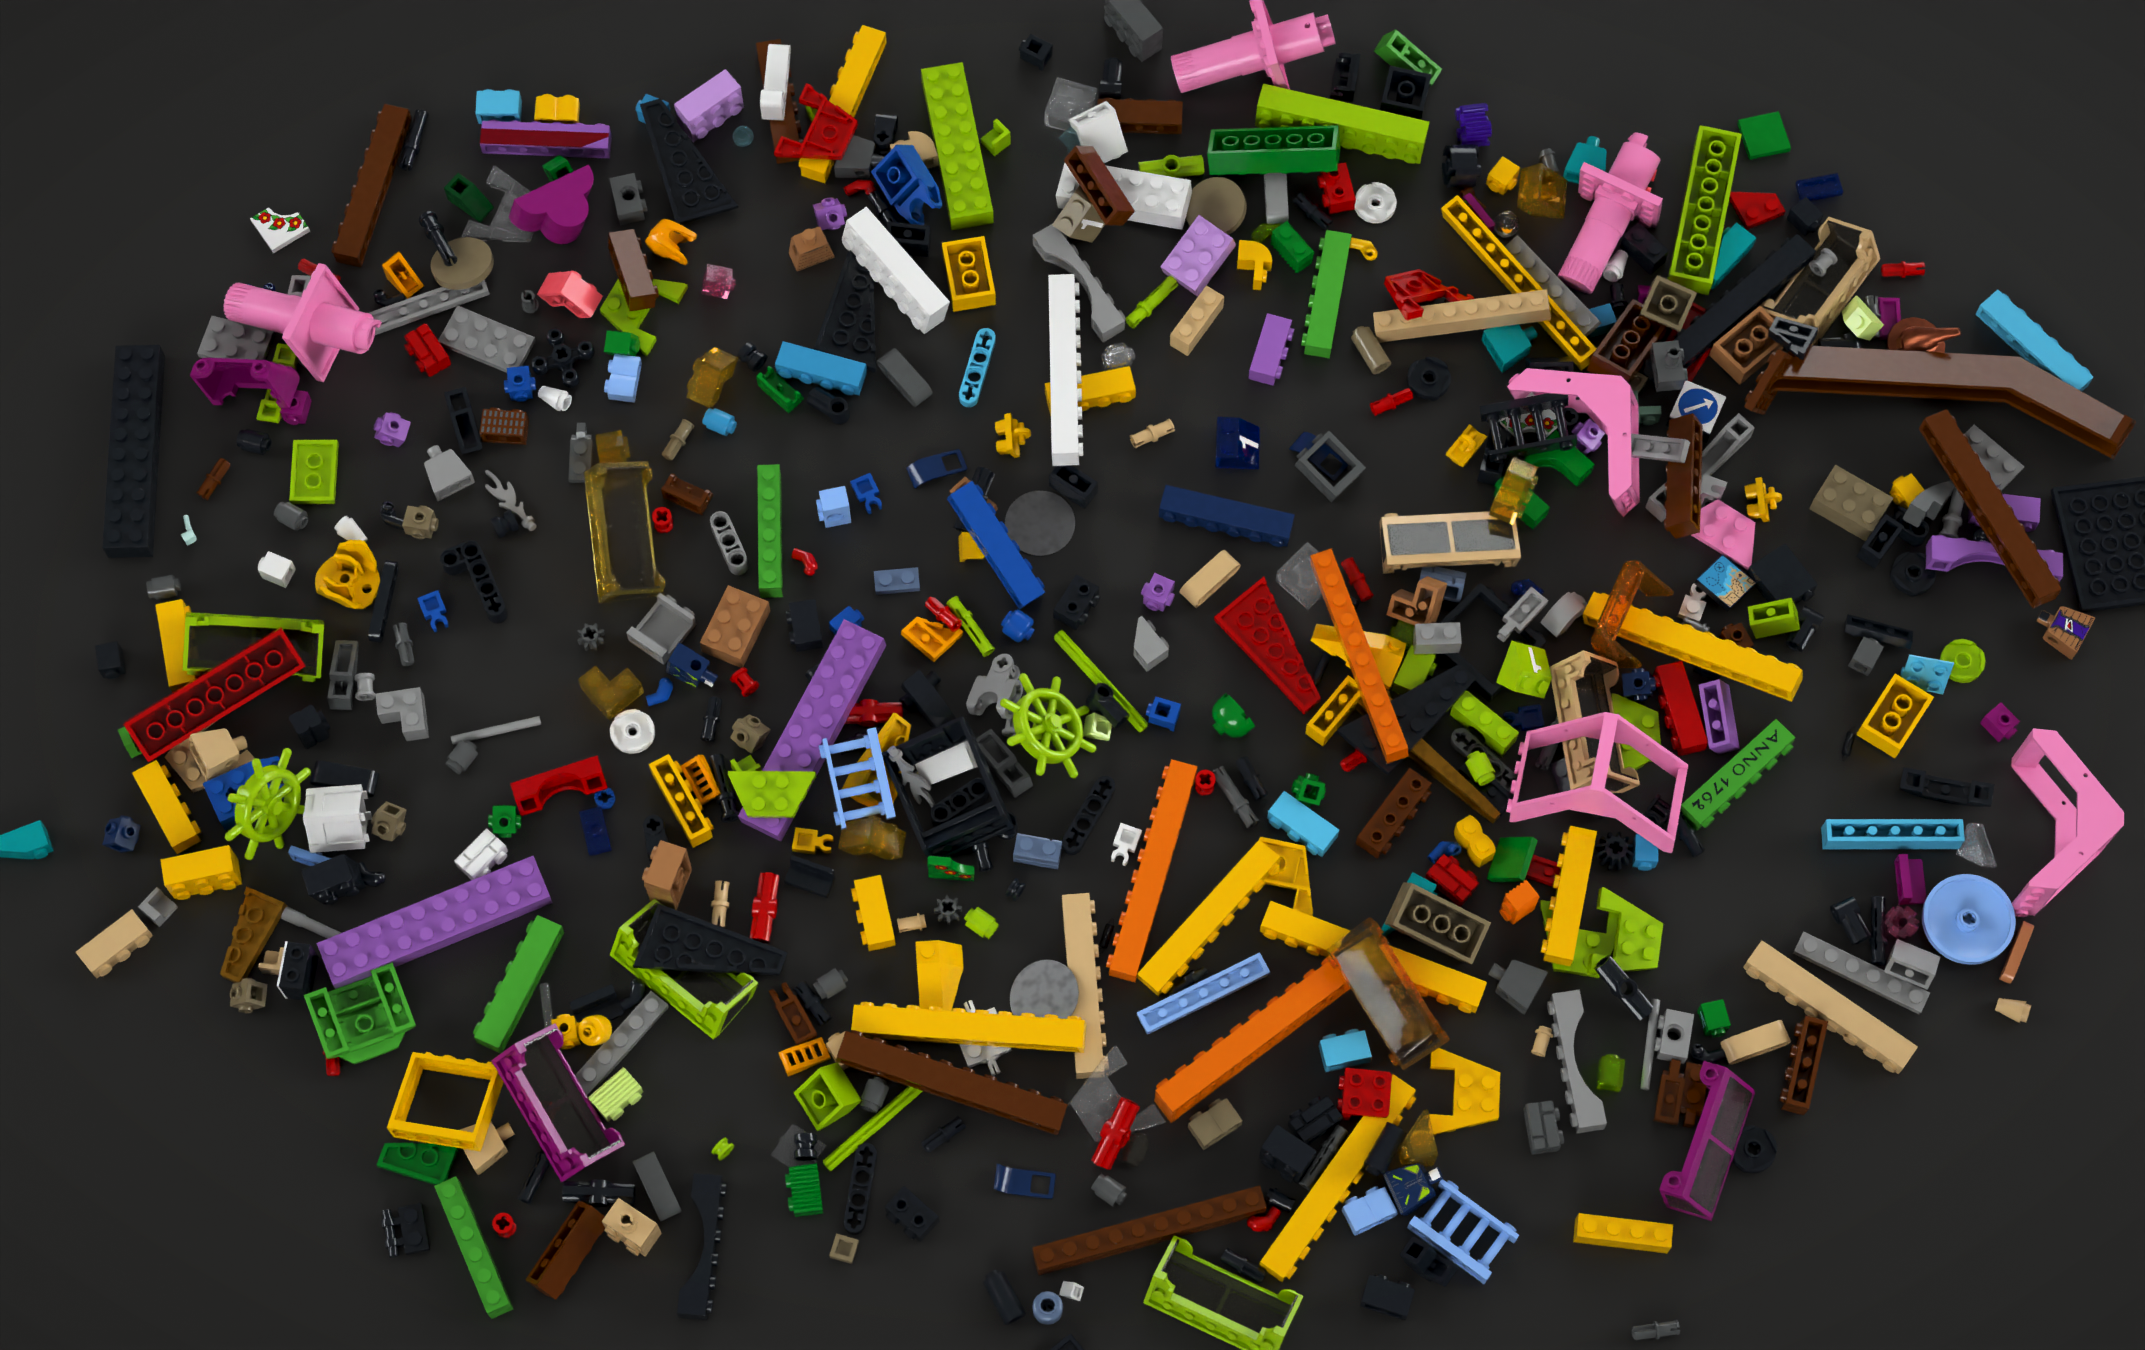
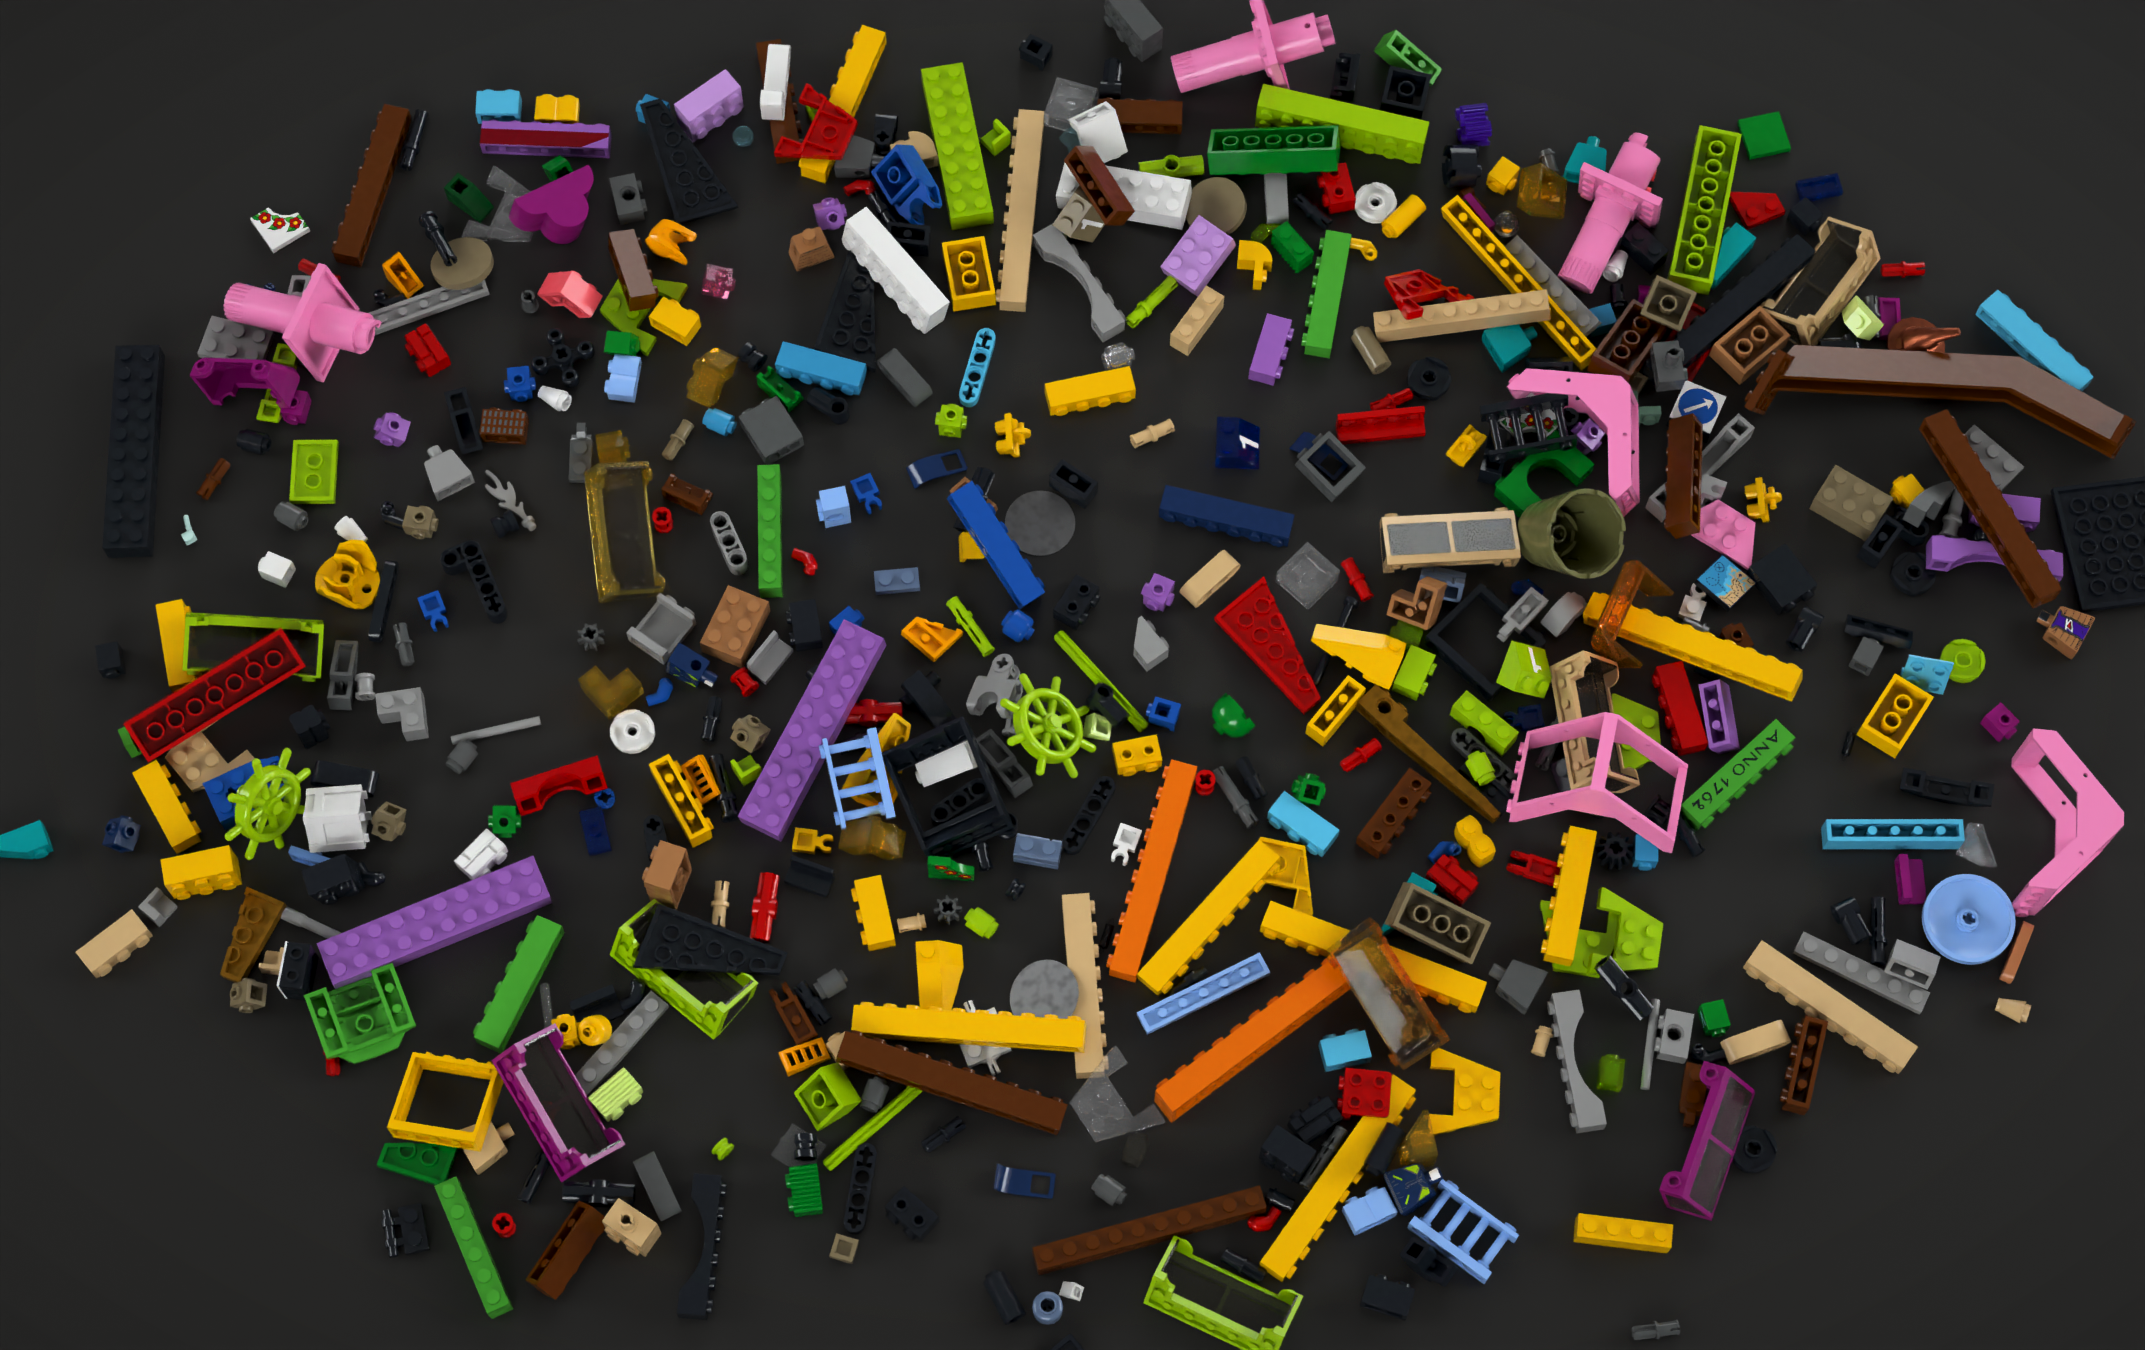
(163, 587): dark grey brick -> none
(215, 751): tan torso -> none
(486, 340): light grey plate -> none
(675, 320): none -> yellow brick
(769, 658): none -> light grey panel
(771, 430): none -> dark grey brick
(771, 792): lime wing -> none
(917, 783): light grey piece -> none
(943, 614): red axle -> none
(951, 420): none -> lime brick
(1022, 209): none -> tan brick
(1063, 370): white brick -> none
(1115, 1133): red piece -> none
(1137, 755): none -> yellow brick
(1214, 1123): dark tan brick -> none
(1359, 656): orange brick -> none
(1381, 425): none -> red fence
(1403, 216): none -> yellow brick
(1416, 713): black wing -> none
(1437, 638): light grey brick -> none
(1512, 859): green tile -> none
(1514, 491): clear yellow brick -> none
(1519, 902): orange brick -> none
(1542, 1127): dark grey brick -> none
(1573, 533): none -> olive cone
(1630, 683): dark blue brick -> none
(1659, 448): light grey plate -> none
(1670, 1094): reddish brown hinge -> none
(1773, 618): lime brick -> none
(1793, 336): black wing -> none
(1823, 262): light grey bush -> none
(1893, 918): clear pink brick -> none

